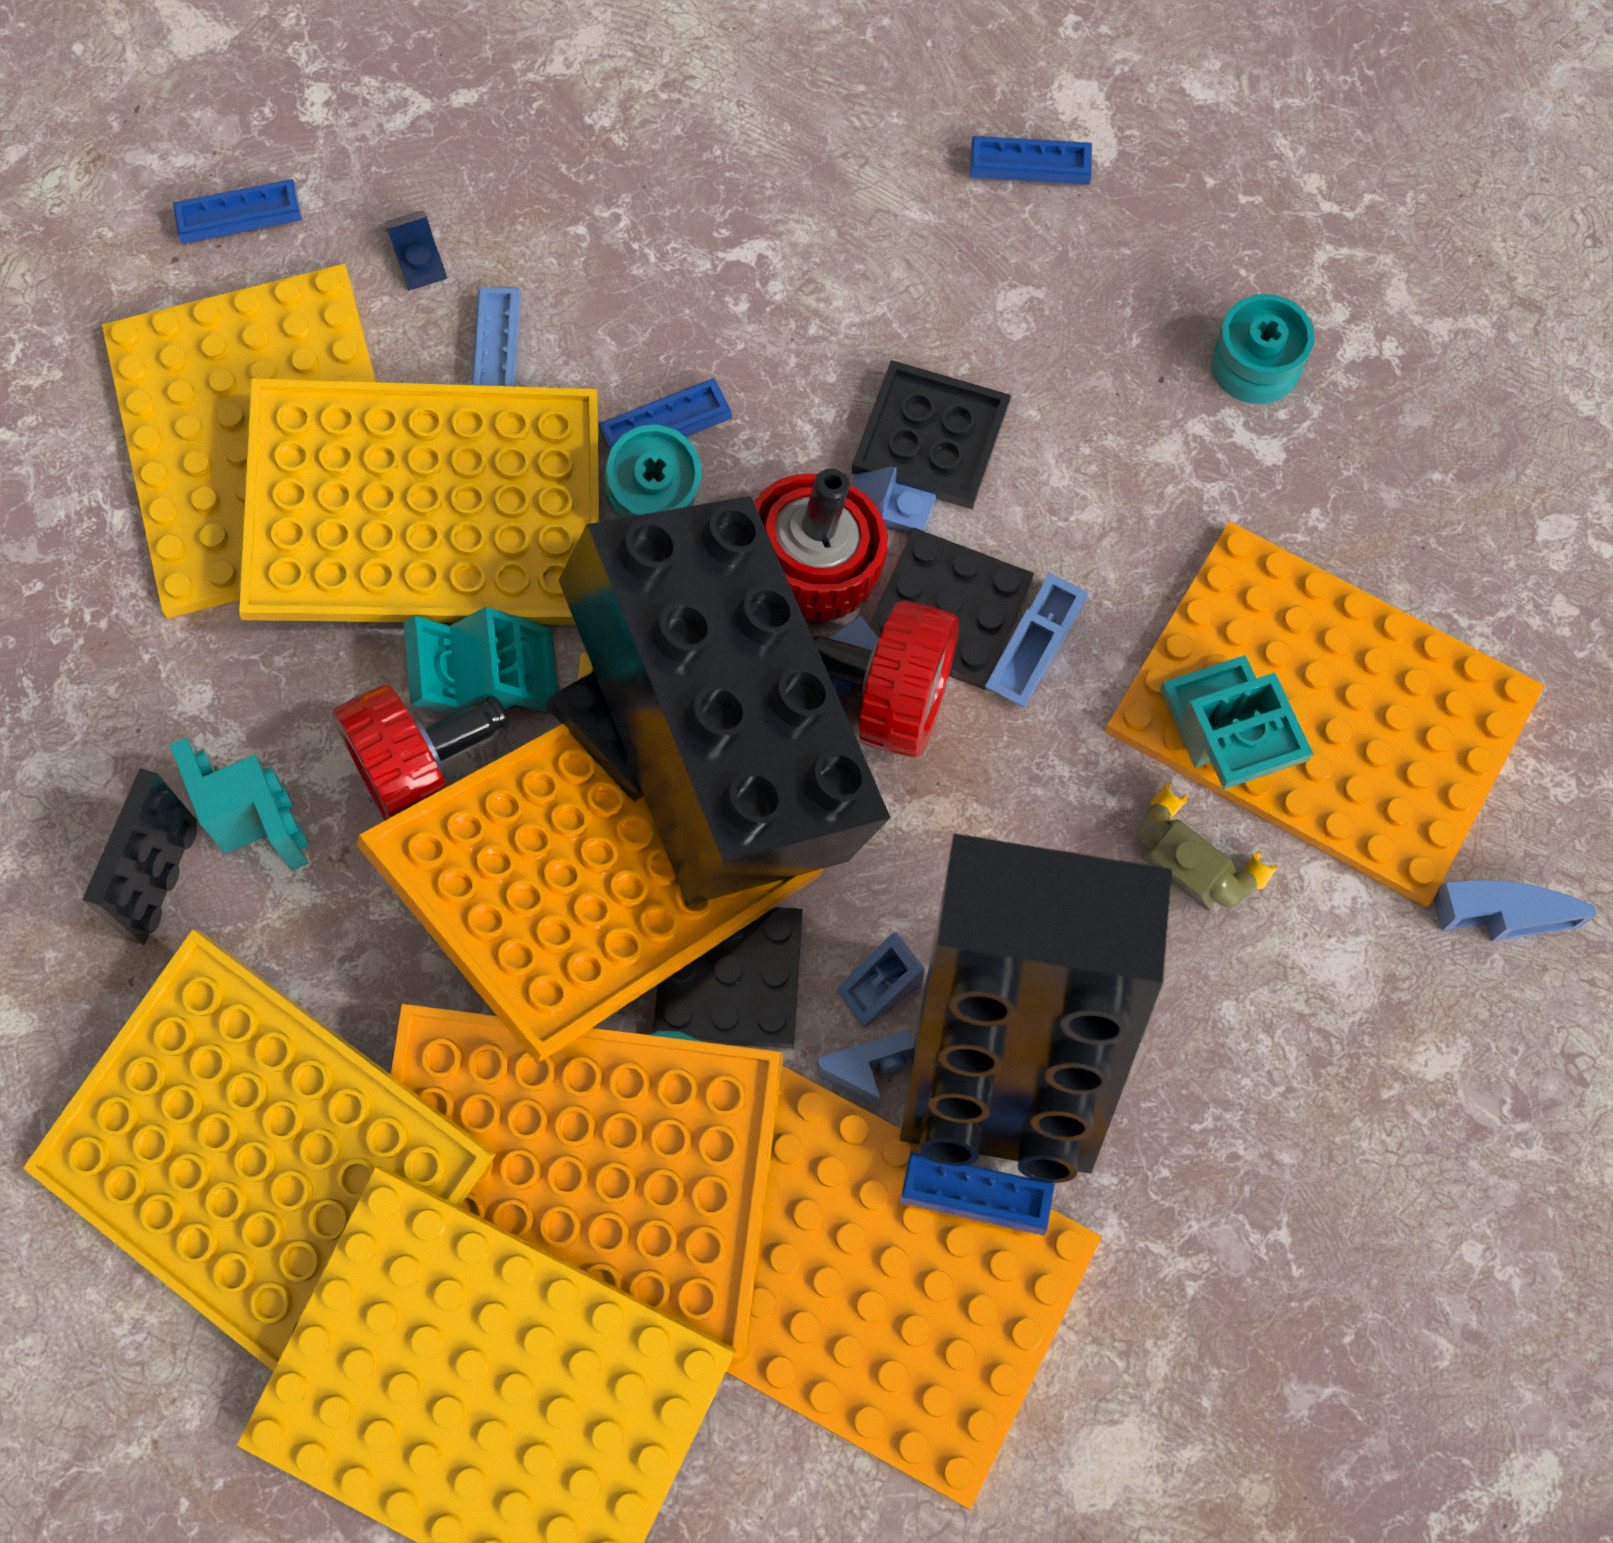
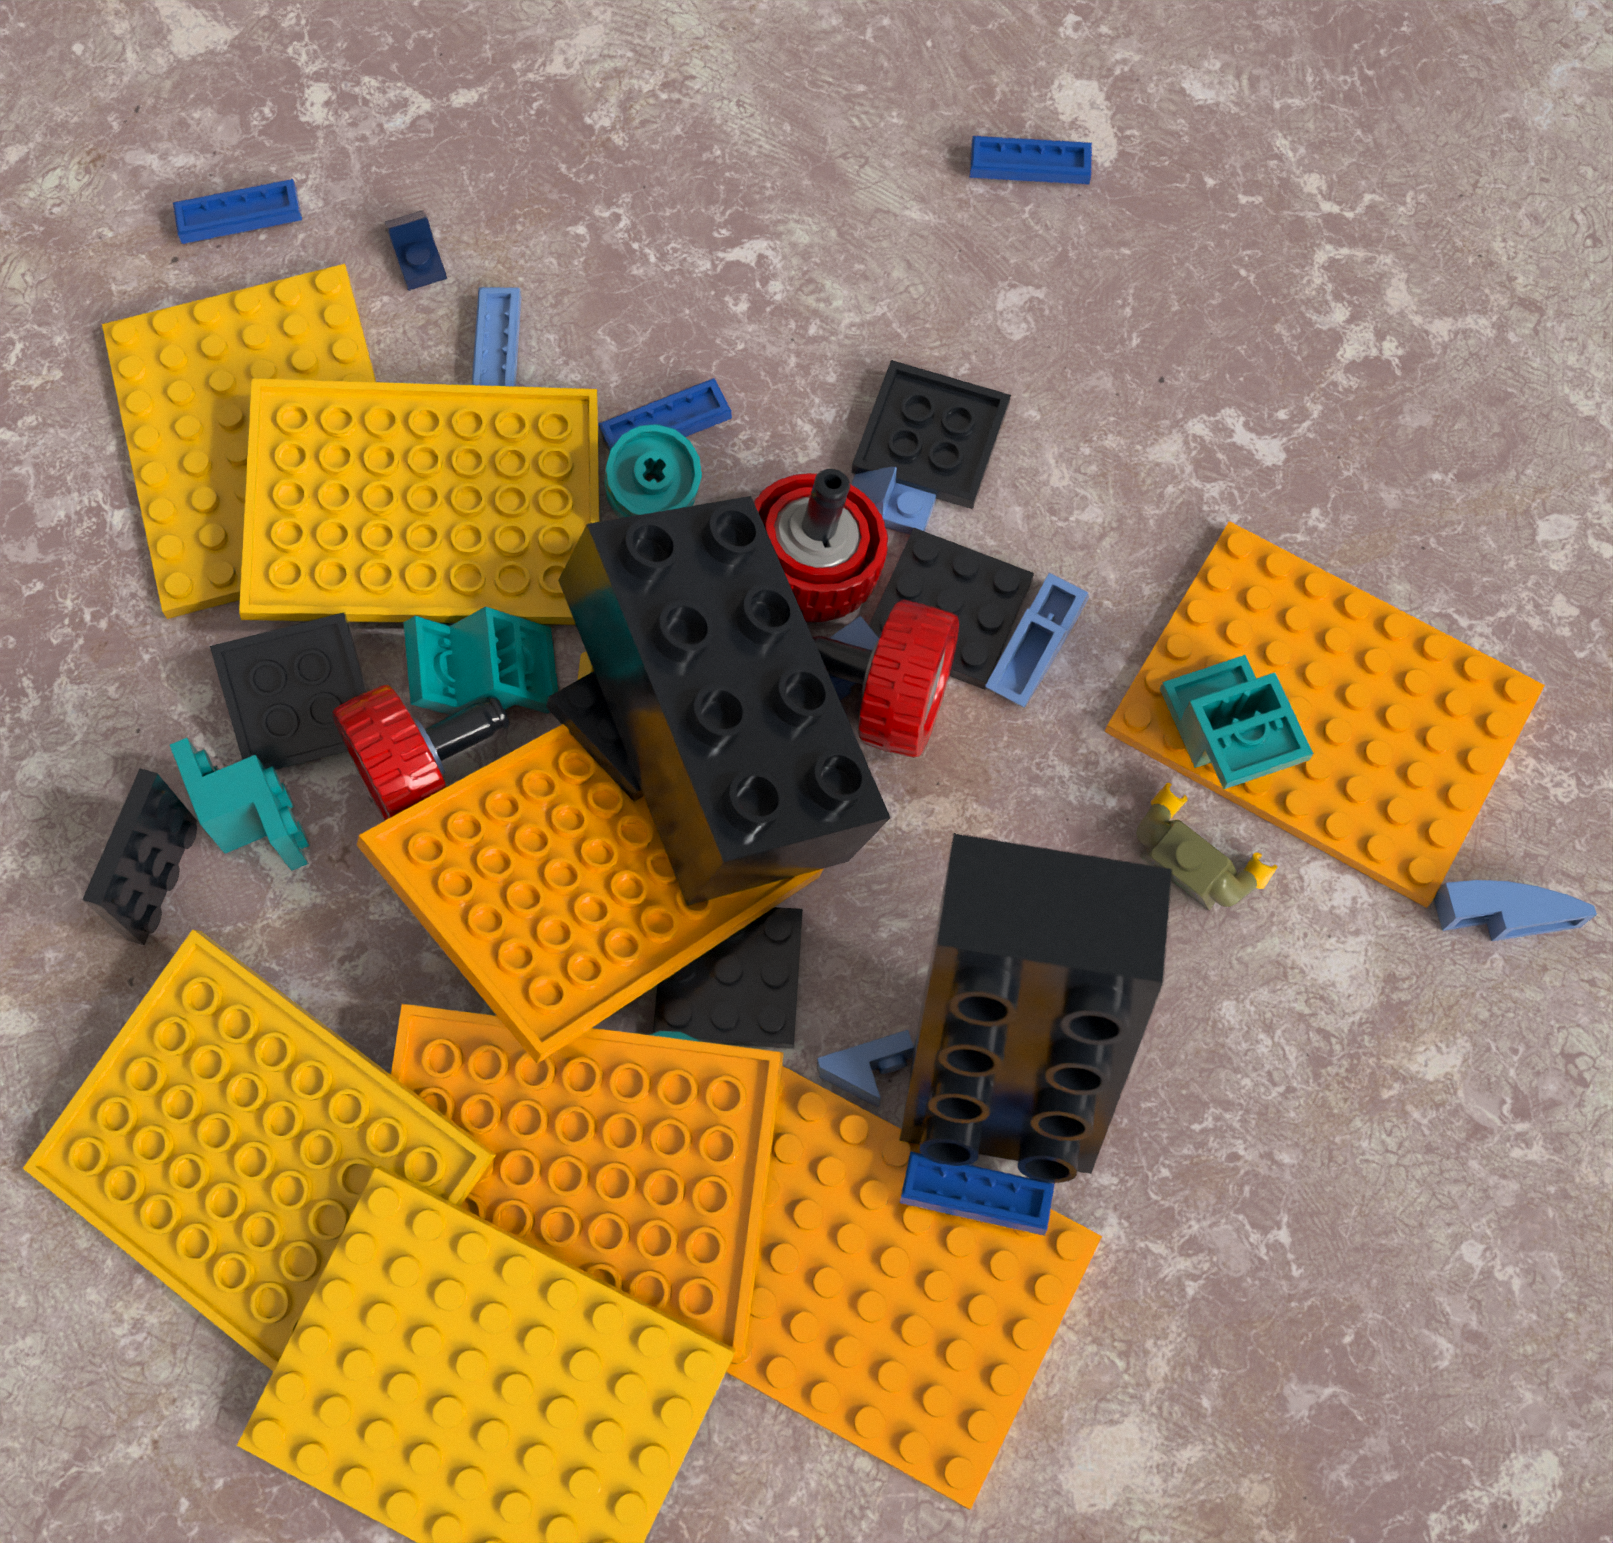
(286, 687): none -> black plate
(882, 980): medium blue slope -> none
(1262, 348): teal wheel -> none

